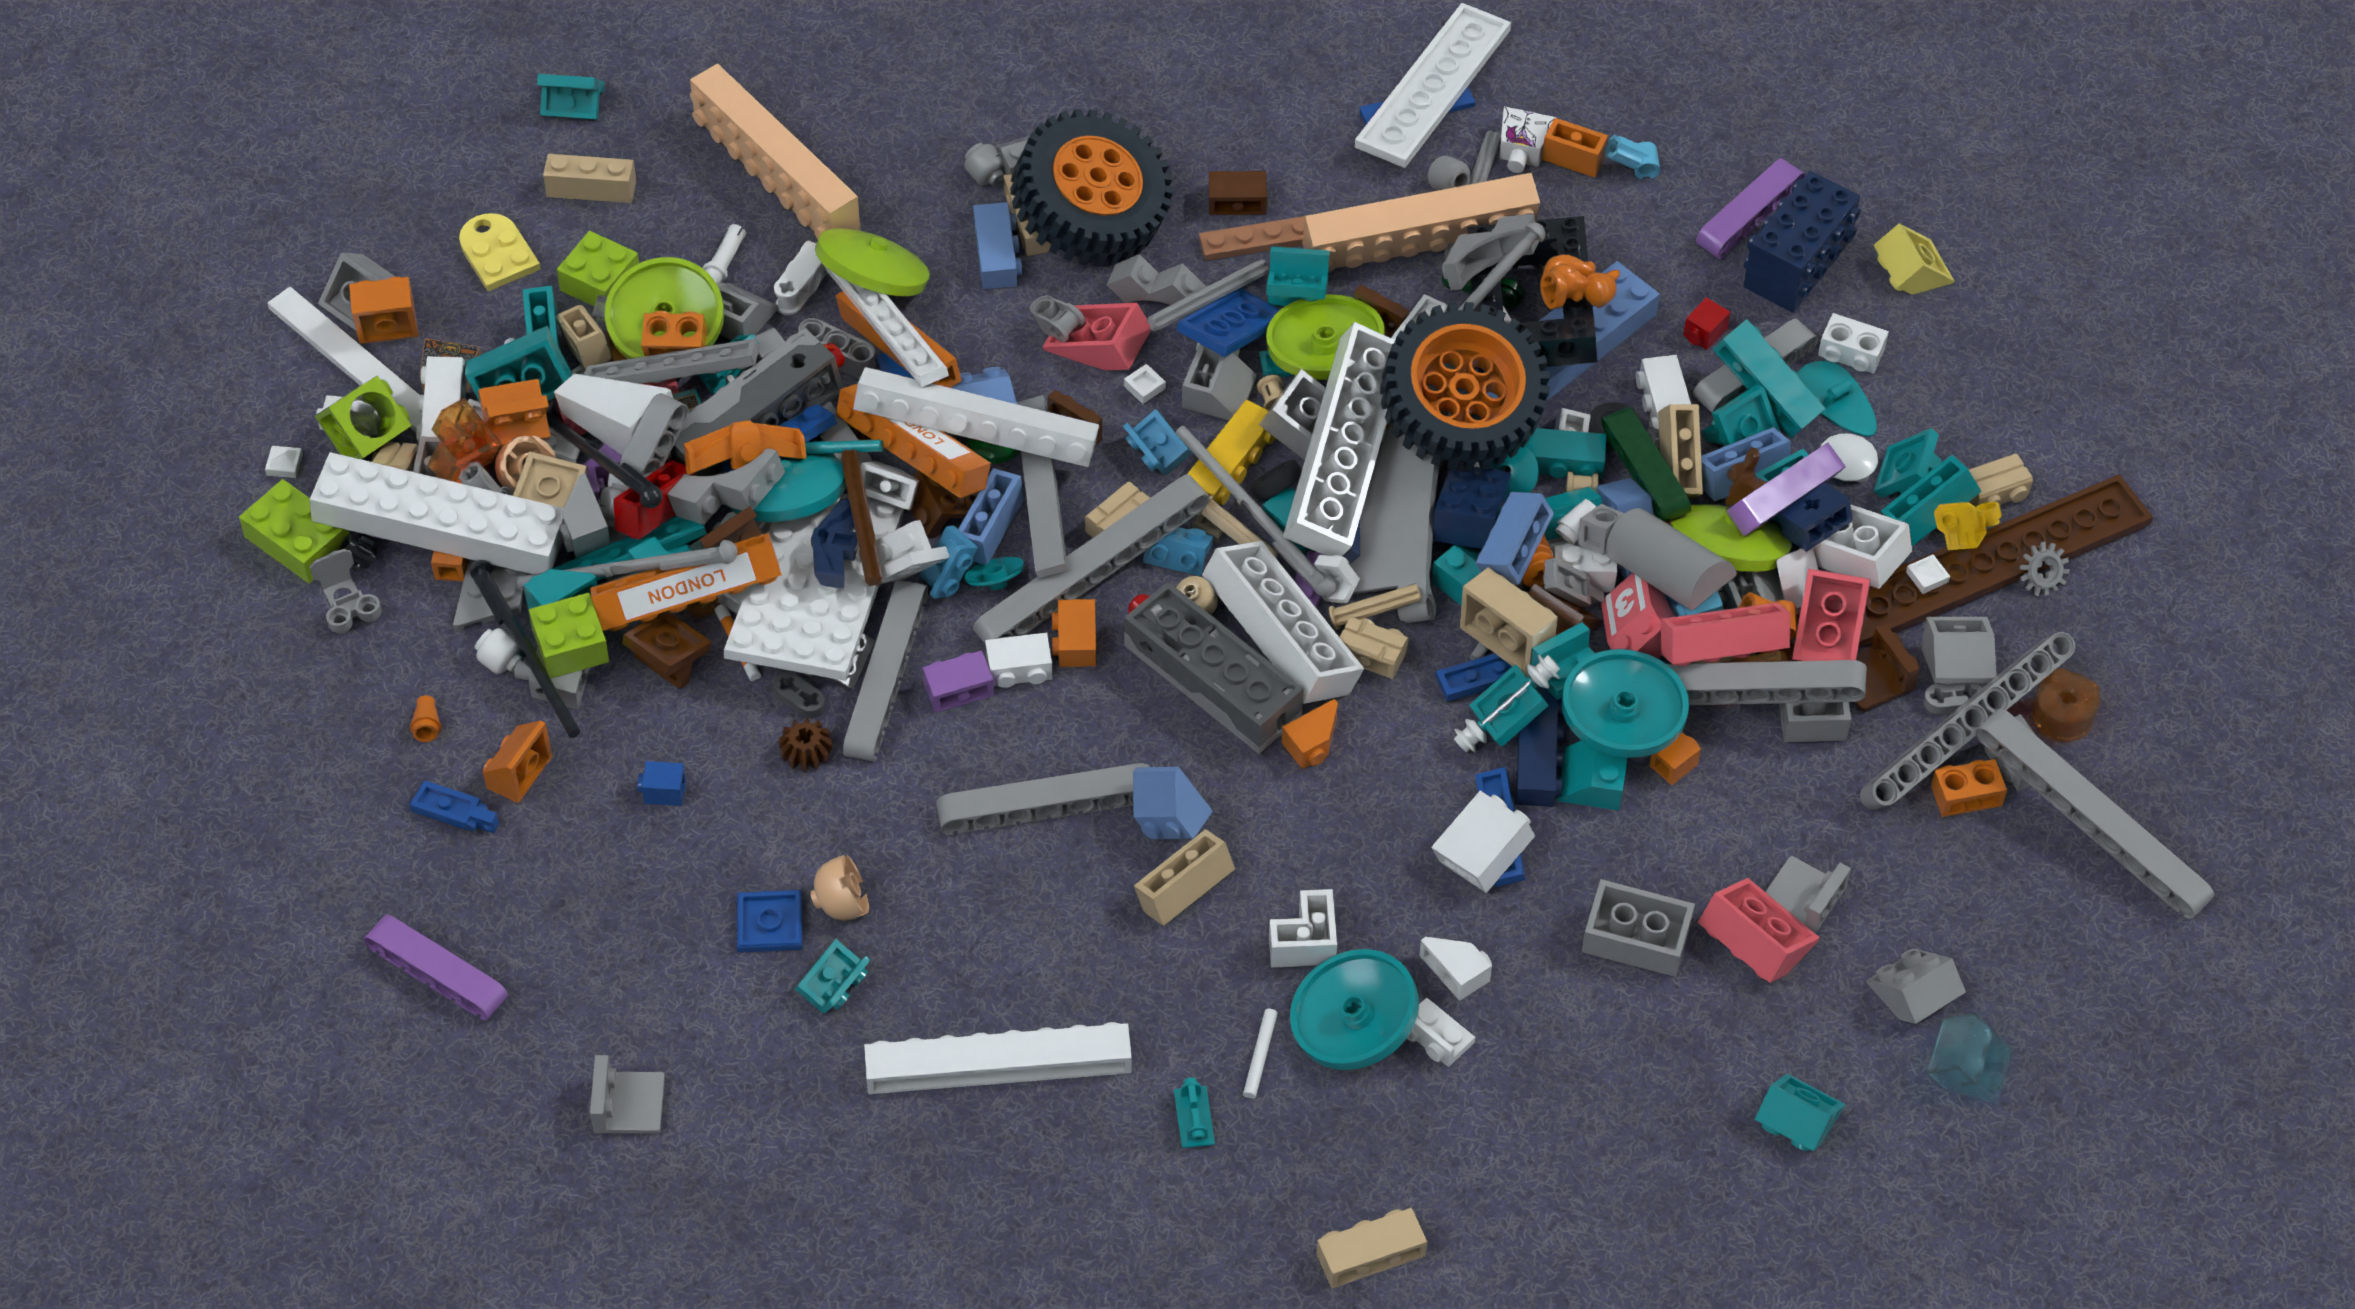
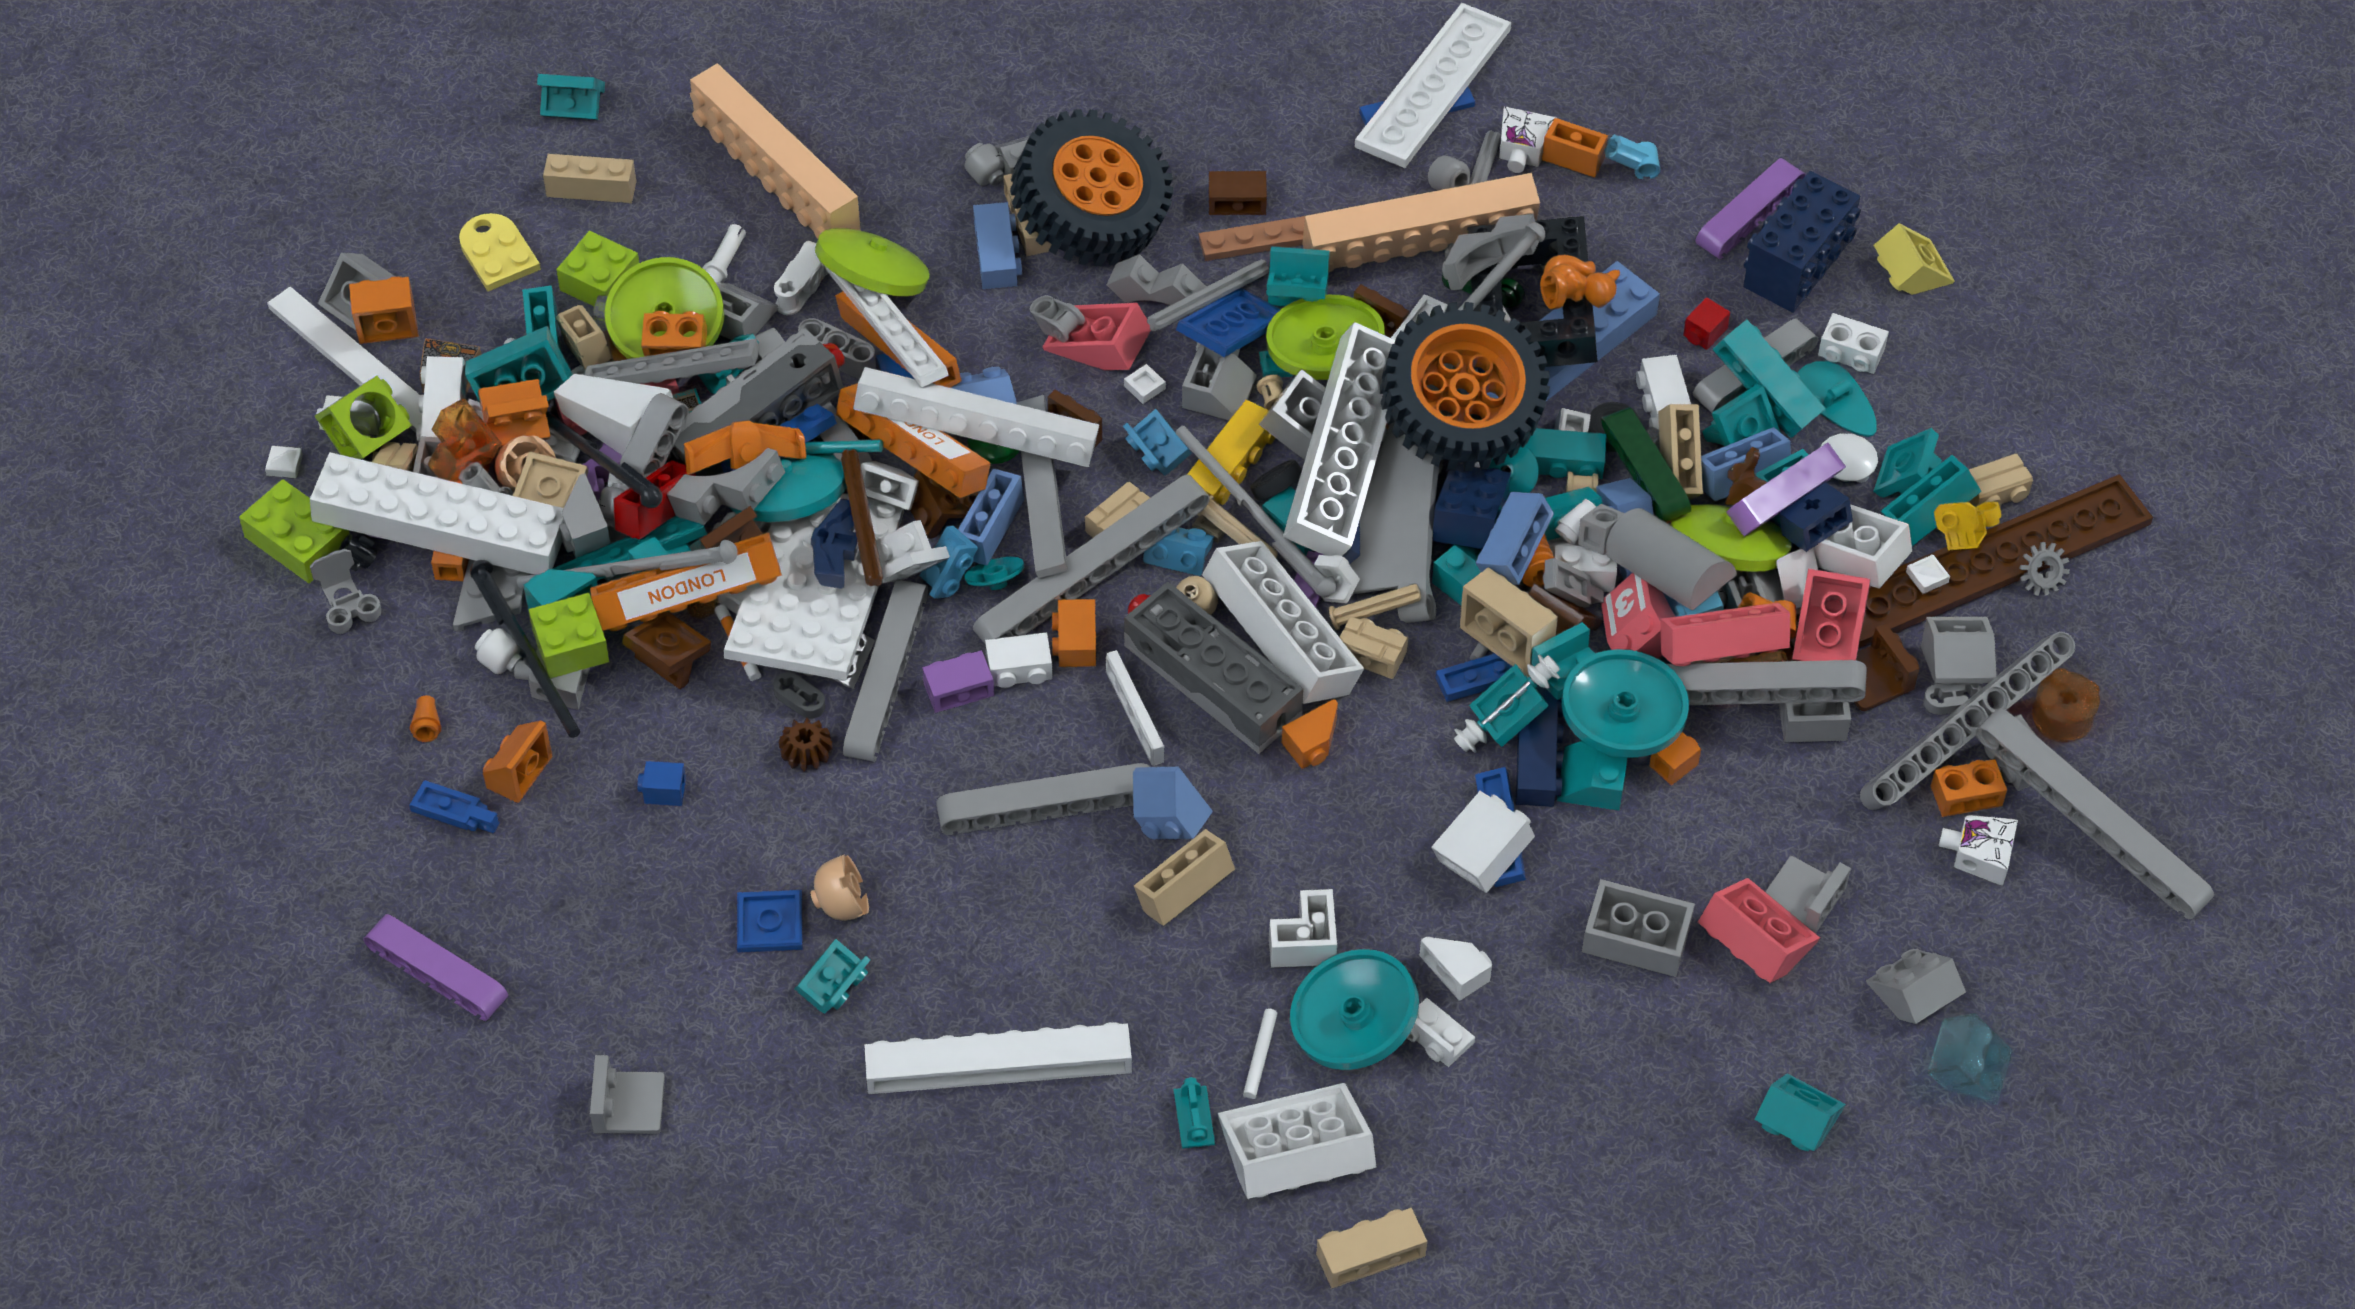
(1134, 708): none -> white tile
(1298, 1140): none -> white slope
(1982, 846): none -> white torso

